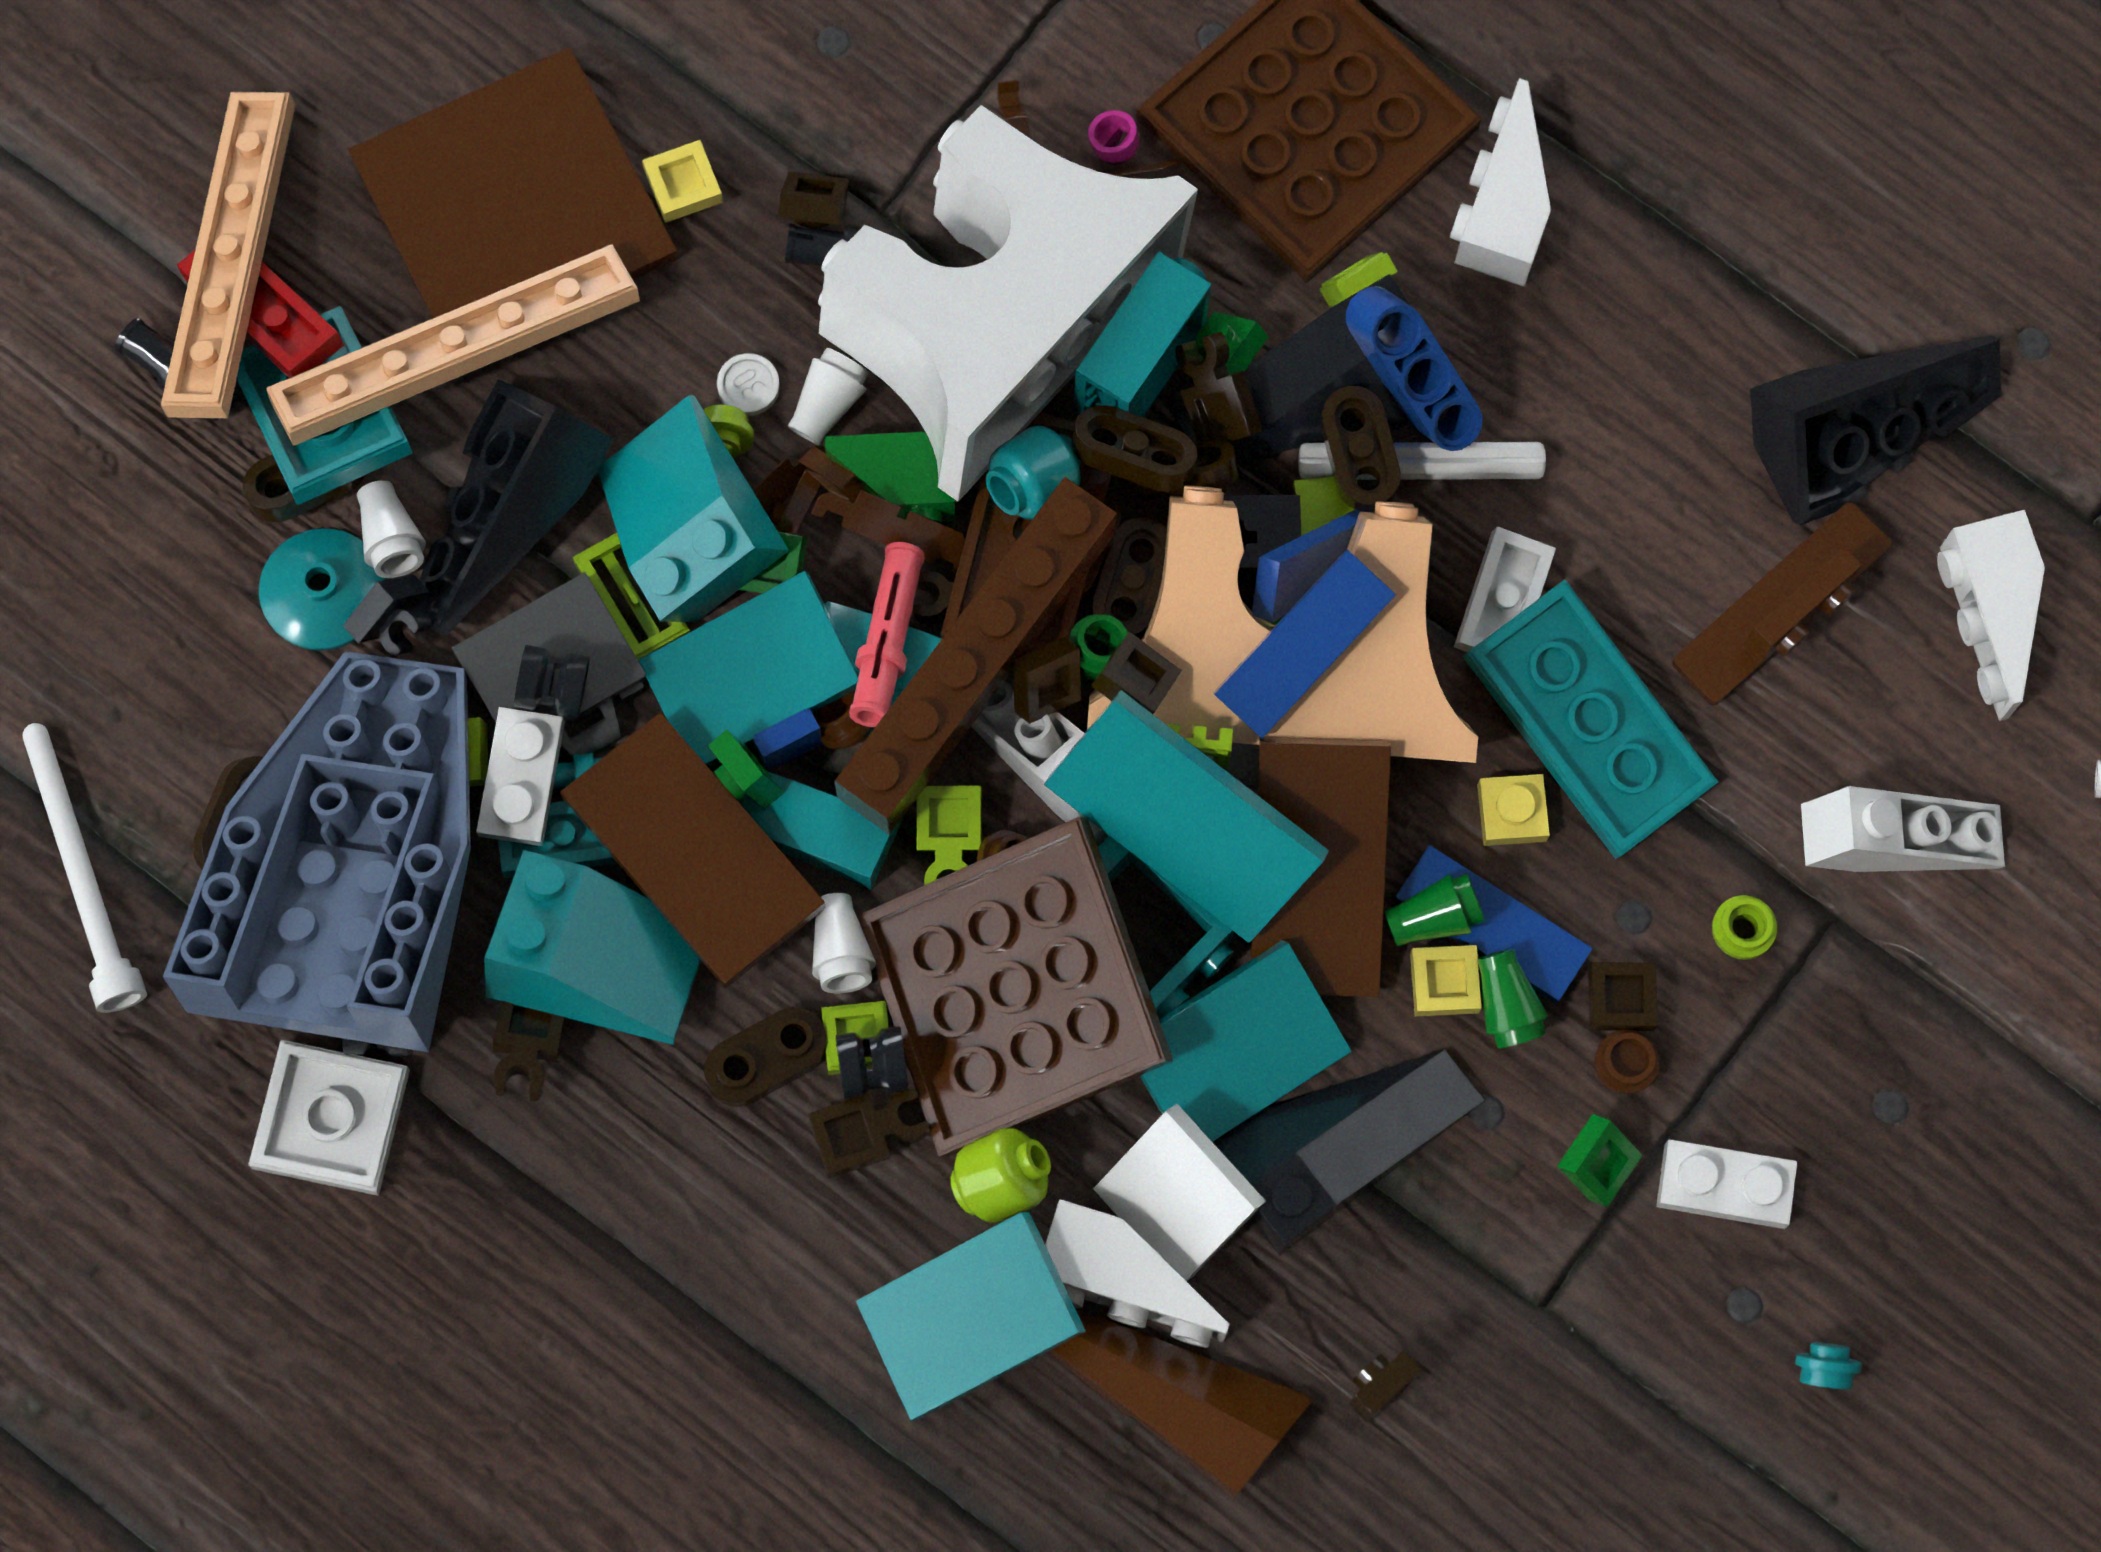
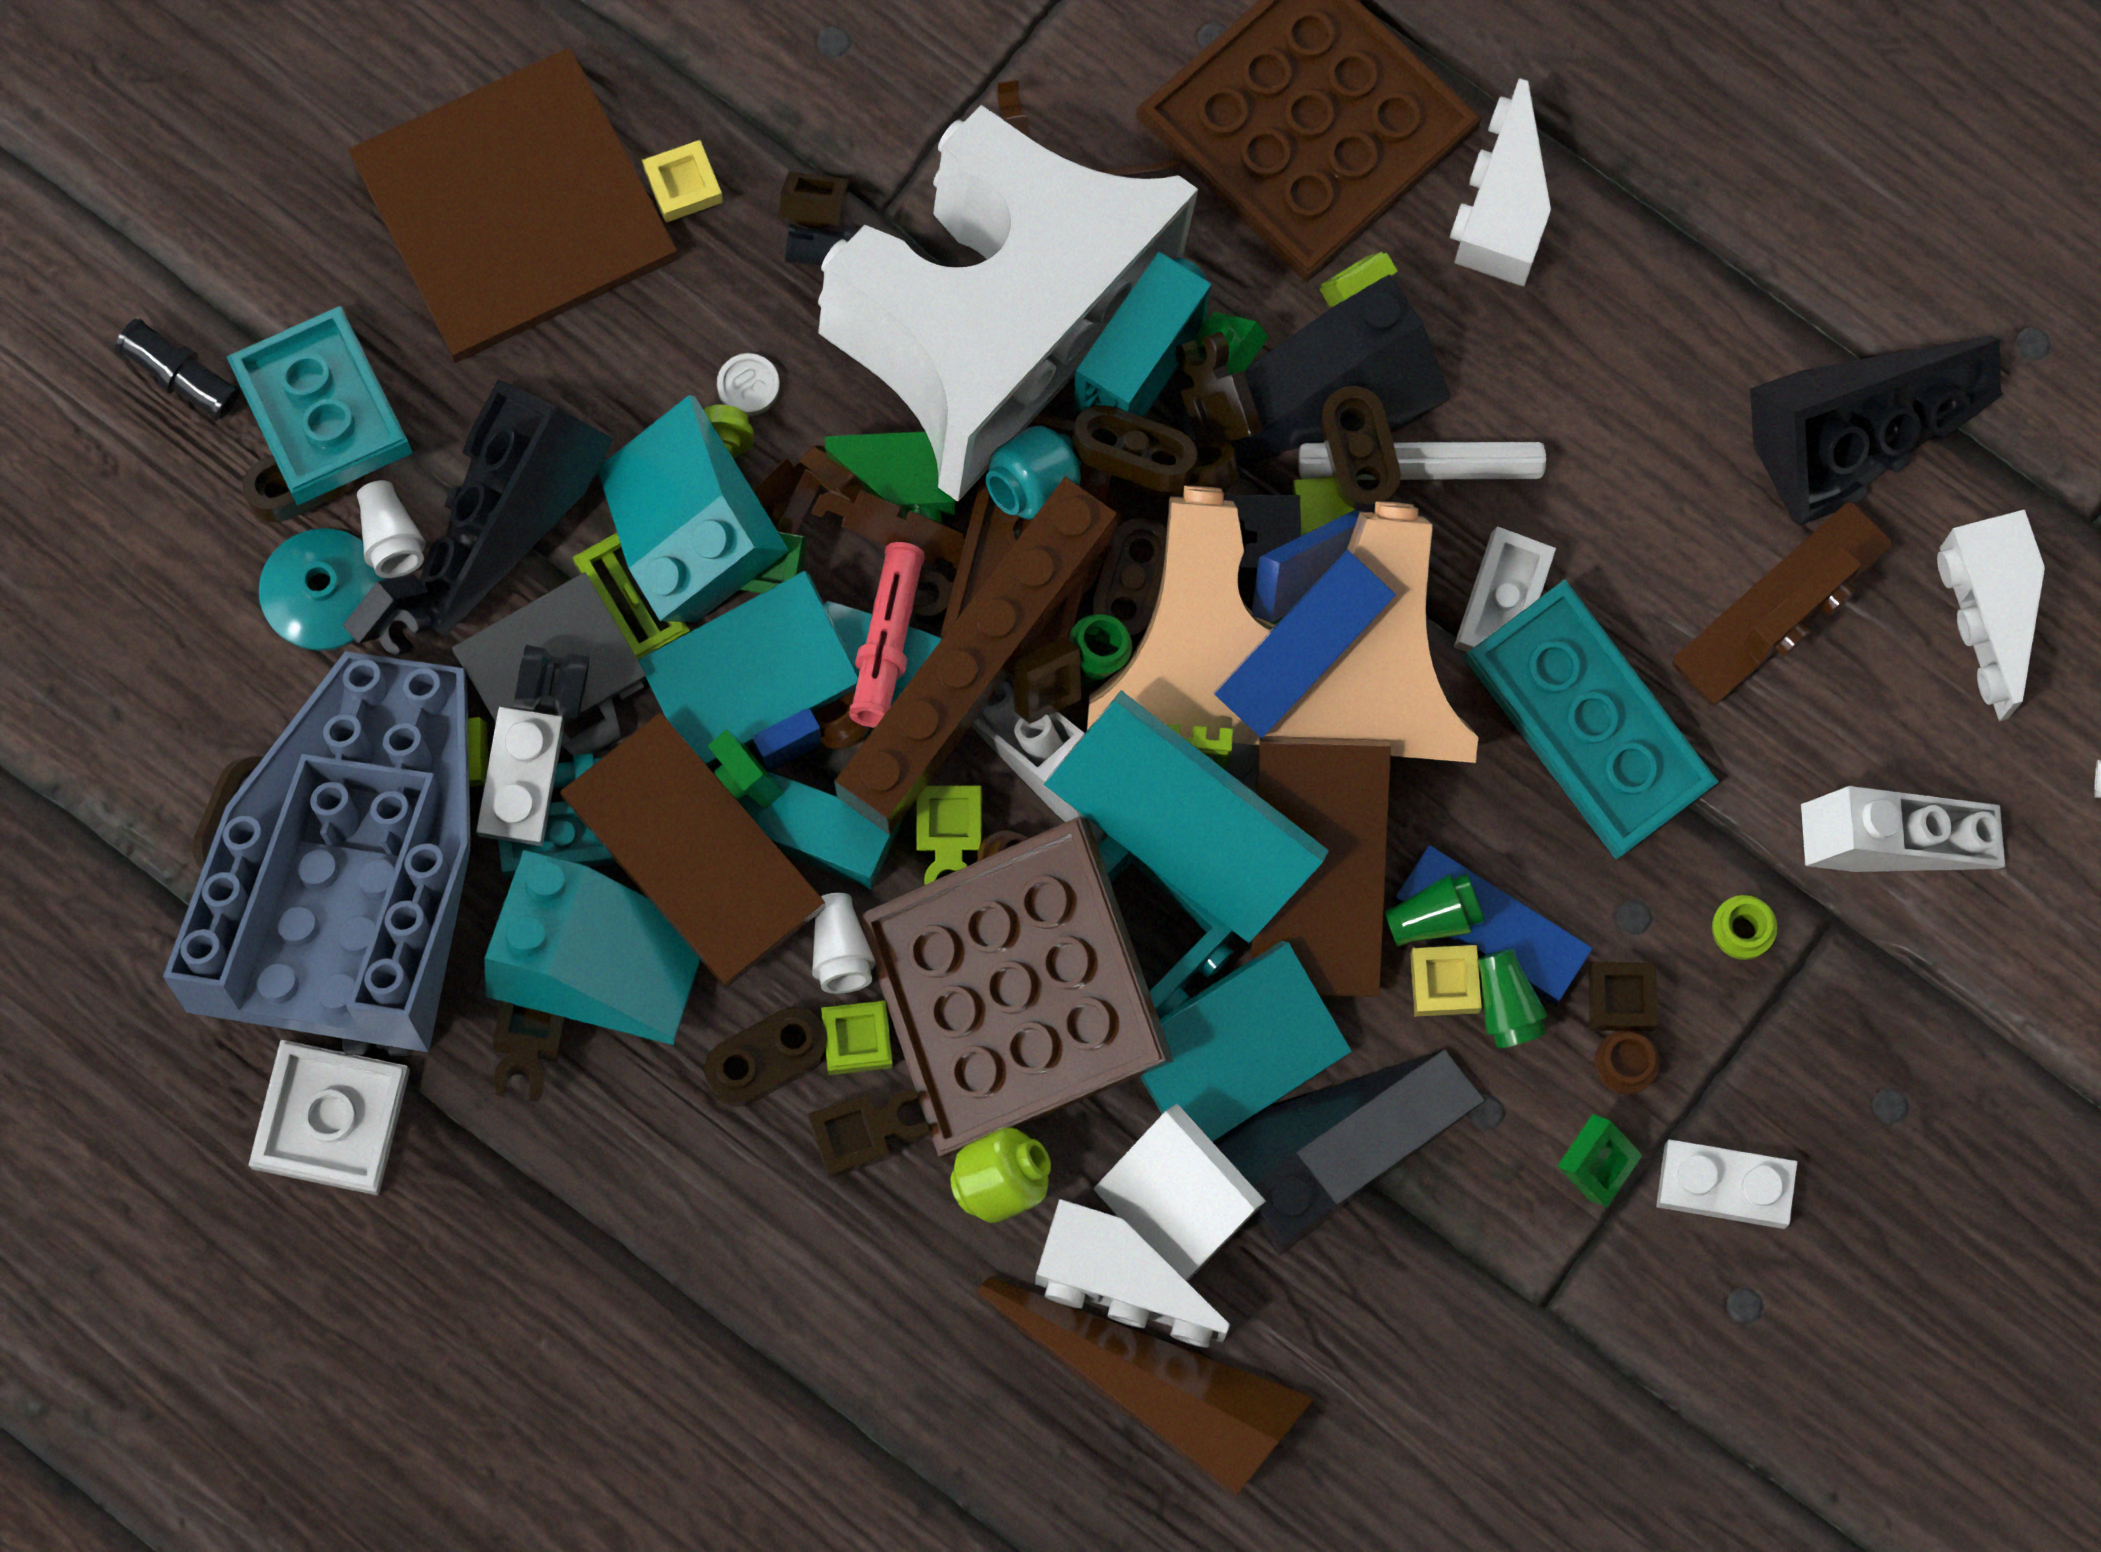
(114, 980): white piece -> none
(228, 256): light nougat tile -> none
(284, 324): red plate -> none
(452, 344): light nougat tile -> none
(827, 394): white cone -> none
(887, 1061): black wheel -> none
(970, 1316): teal tile -> none
(1106, 133): dark pink hinge -> none
(1138, 673): dark brown plate -> none
(1382, 1383): dark brown plate -> none
(1396, 351): blue beam -> none
(1513, 810): light yellow plate -> none
(1828, 1366): teal plate -> none

